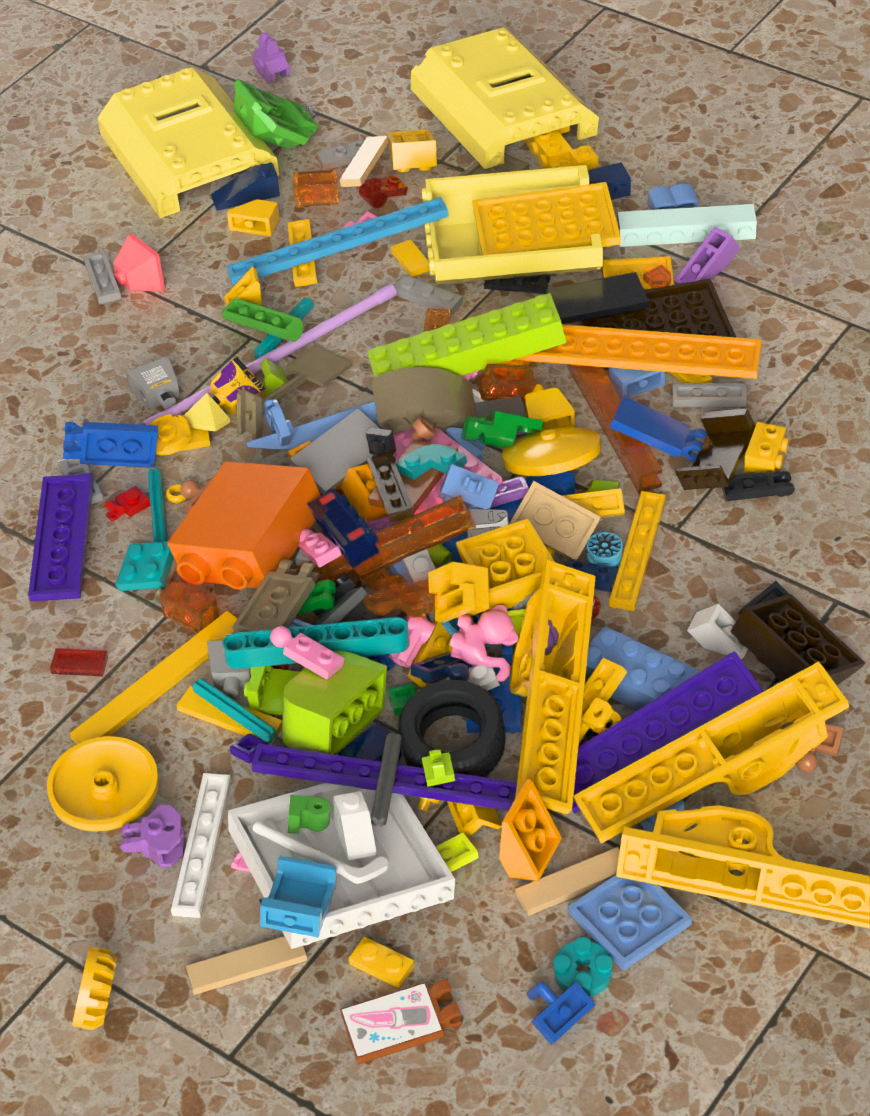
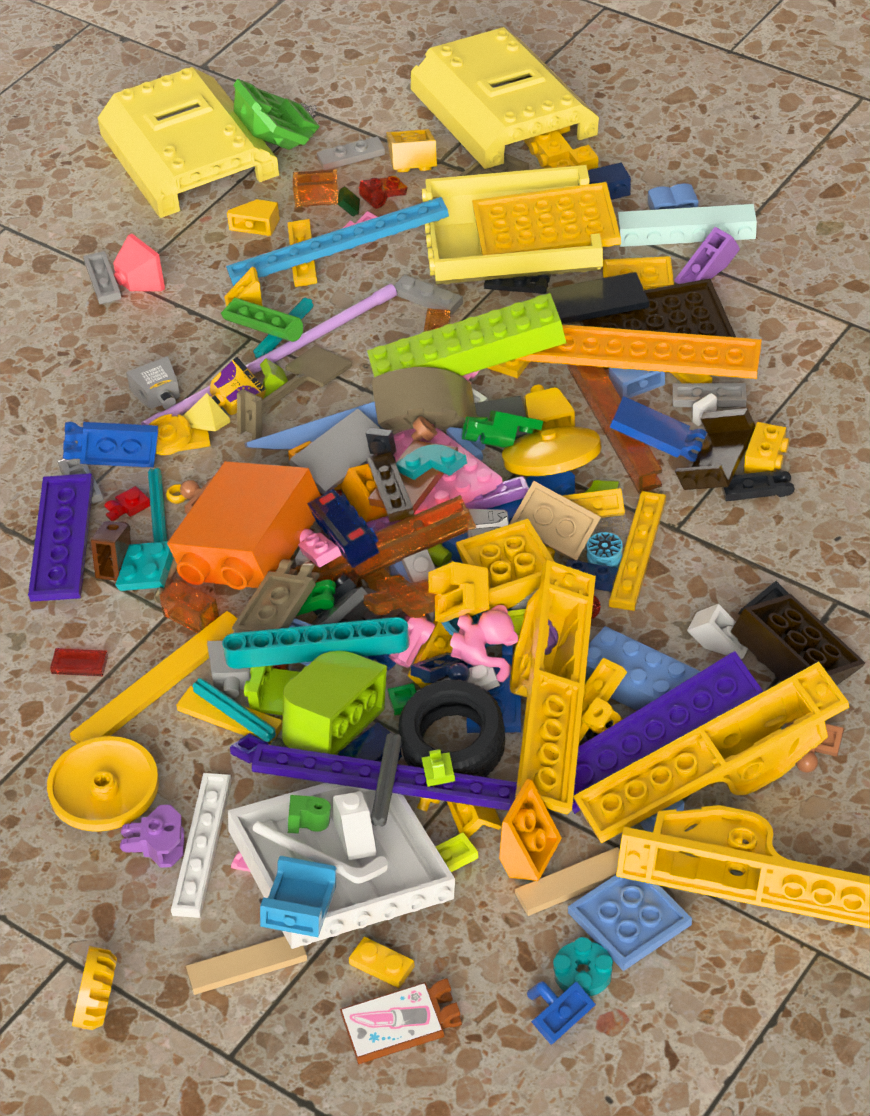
(110, 542): none -> reddish brown torso
(255, 183): dark blue slope -> none
(270, 59): medium lavender hinge -> none
(277, 422): medium blue plate -> none
(307, 652): bright pink plate -> none
(348, 201): none -> dark green tile
(364, 161): tile -> none
(410, 258): yellow tile -> none
(474, 489): medium blue brick -> none
(505, 381): clear orange brick -> none
(658, 277): clear orange tile -> none
(706, 404): none -> white tile

